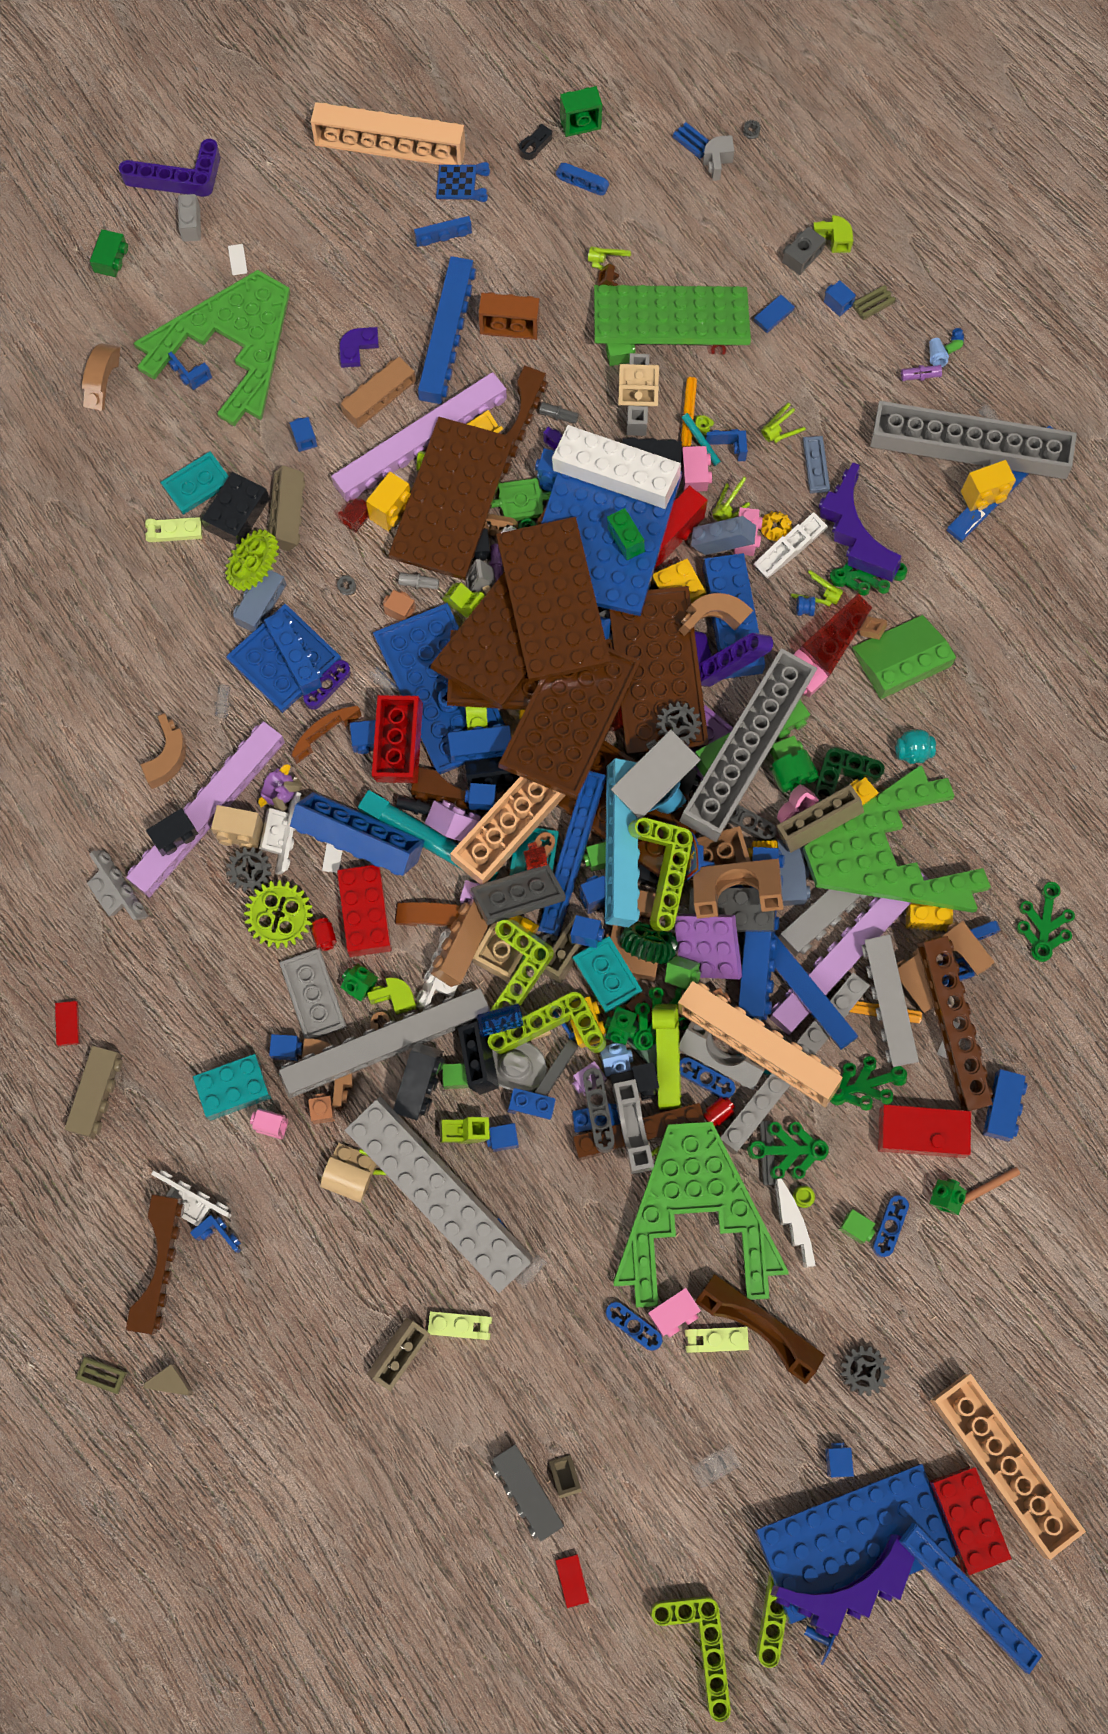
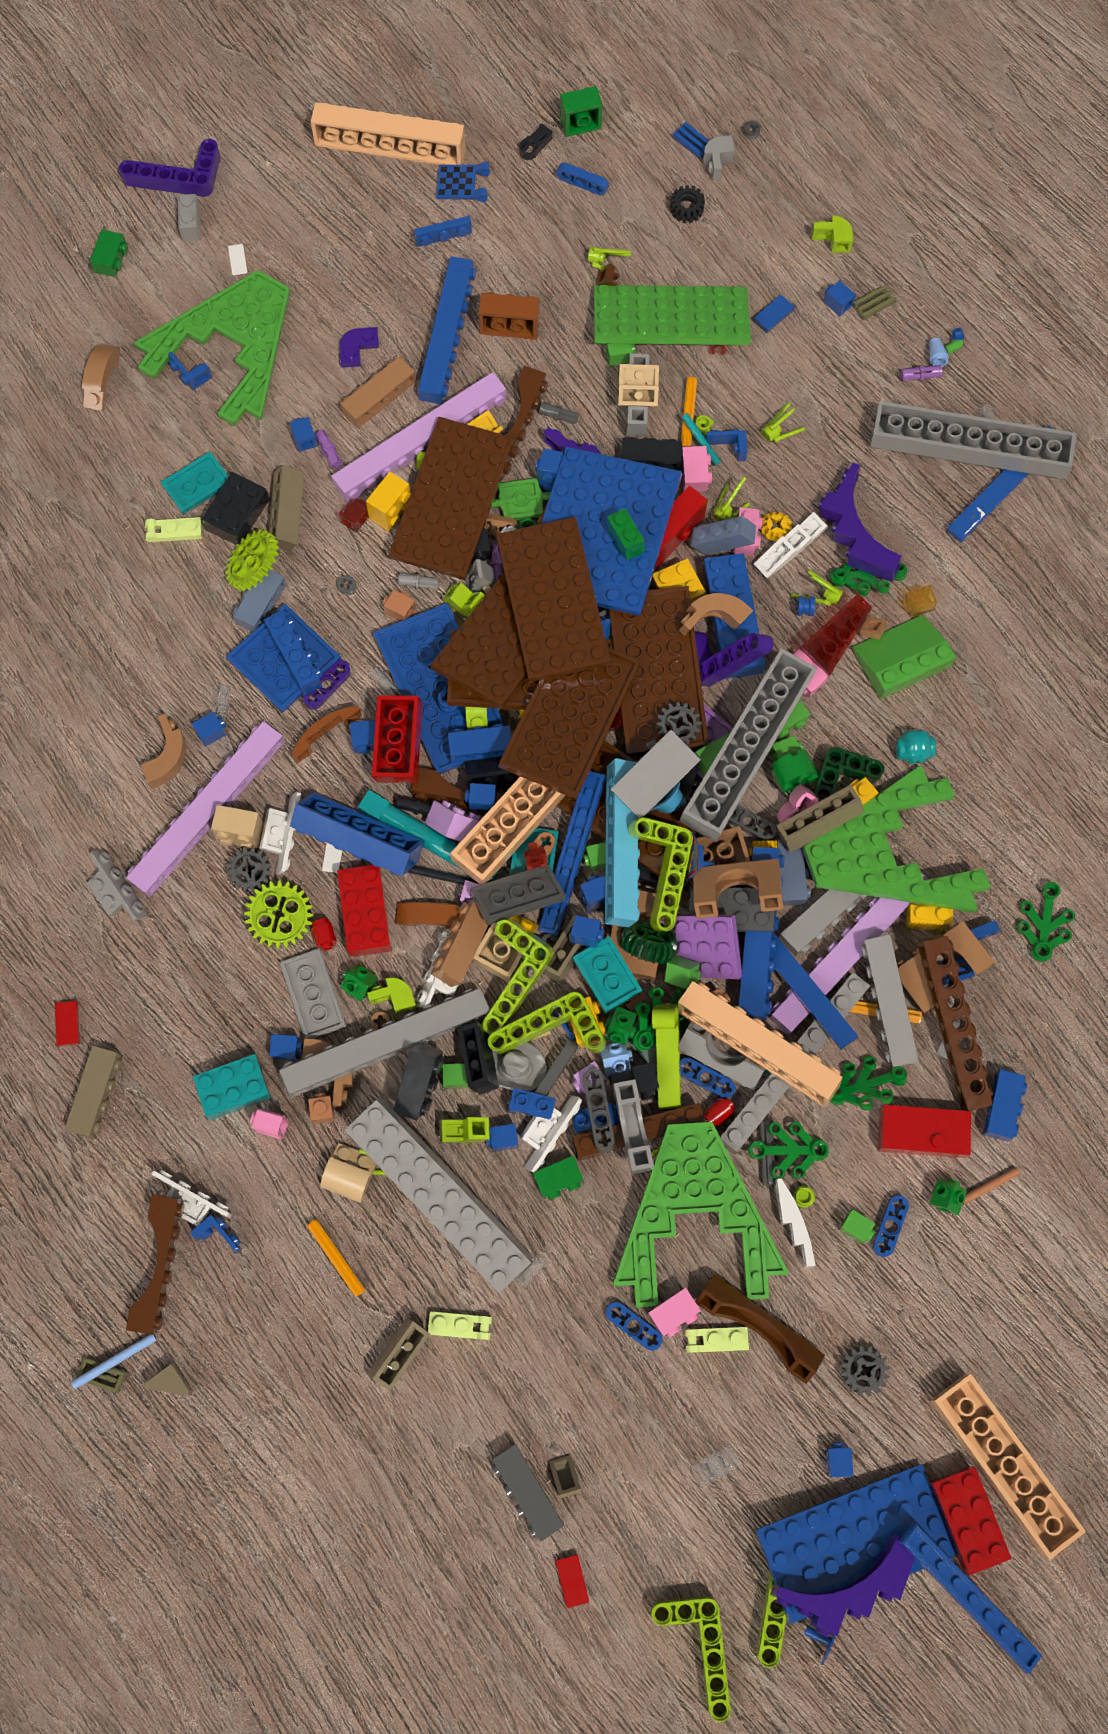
(111, 1362): none -> light blue bar
(172, 832): black brick -> none
(209, 728): none -> blue brick
(279, 788): medium lavender hair -> none
(328, 449): none -> medium lavender pin
(336, 1257): none -> light orange axle
(440, 875): none -> black bar
(500, 1020): clear blue tile -> none
(543, 1133): none -> white bracket
(558, 1178): none -> green brick
(616, 466): white brick -> none
(687, 195): none -> black tyre
(811, 245): dark grey brick -> none
(816, 464): sand blue tile -> none
(919, 601): none -> clear yellow brick
(988, 485): yellow brick -> none

